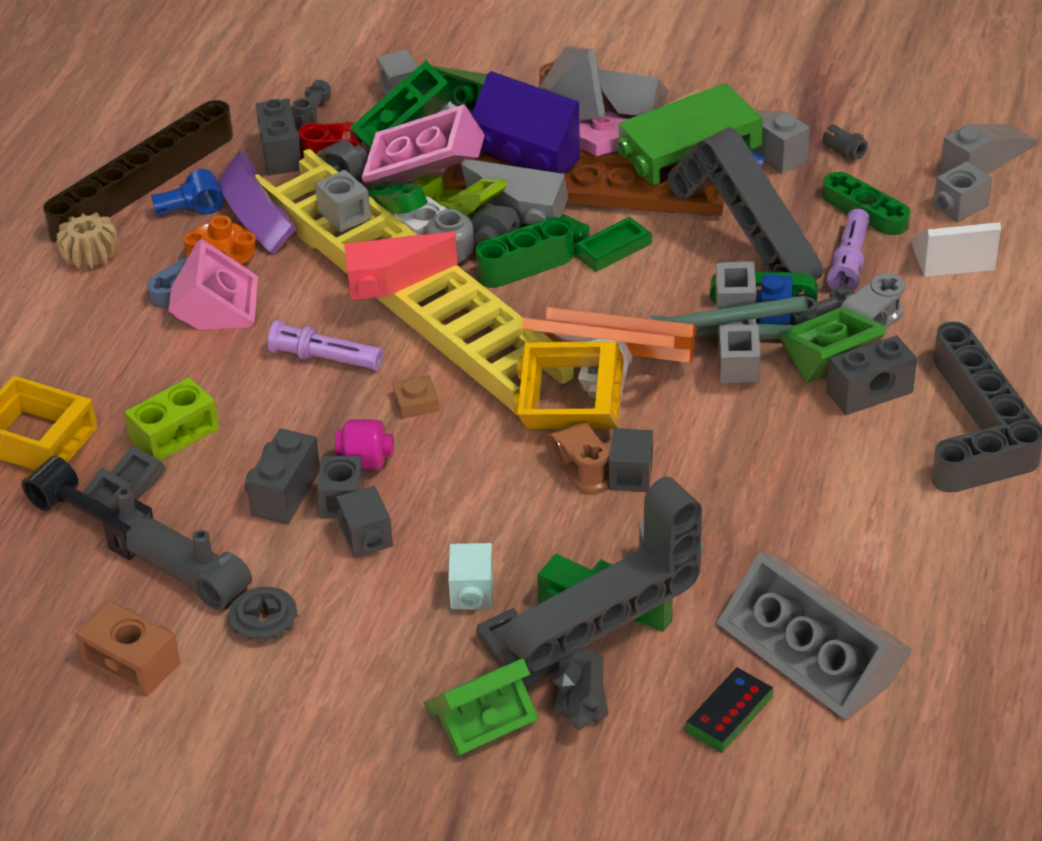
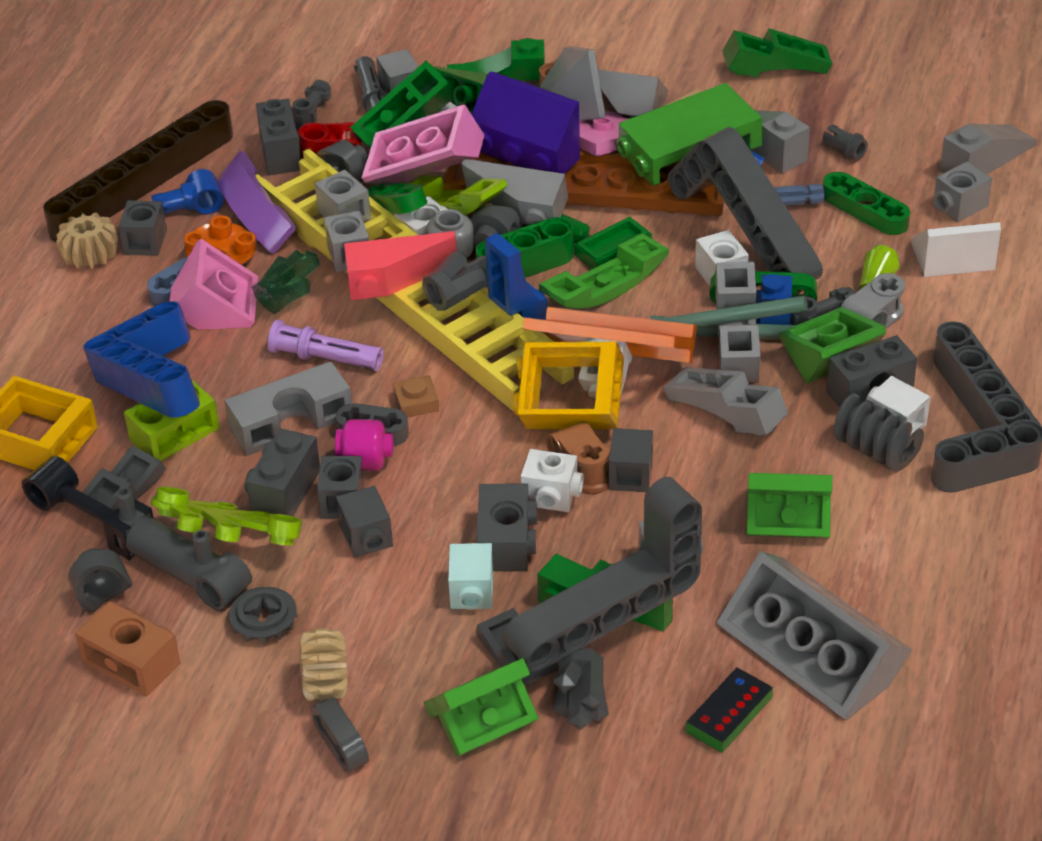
(98, 577): none -> dark grey piece
(133, 361): none -> blue beam
(142, 228): none -> dark grey brick
(225, 516): none -> lime plant
(286, 280): none -> clear green rock
(313, 393): none -> light grey arch
(323, 664): none -> tan gear
(339, 734): none -> dark grey beam
(340, 230): none -> light grey brick
(368, 82): none -> dark grey pin
(389, 416): none -> dark grey beam
(454, 280): none -> dark grey rock
(505, 523): none -> dark grey brick
(507, 281): none -> blue slope
(518, 61): none -> green slope
(552, 479): none -> white brick
(610, 280): none -> bright green slope
(717, 249): none -> white brick
(730, 397): none -> light grey slope
(774, 51): none -> green slope
(789, 505): none -> bright green bracket
(799, 195): none -> sand blue axle
(848, 257): lavender pin -> none
(875, 435): none -> dark grey piece
(879, 261): none -> lime cone
(902, 401): none -> white brick

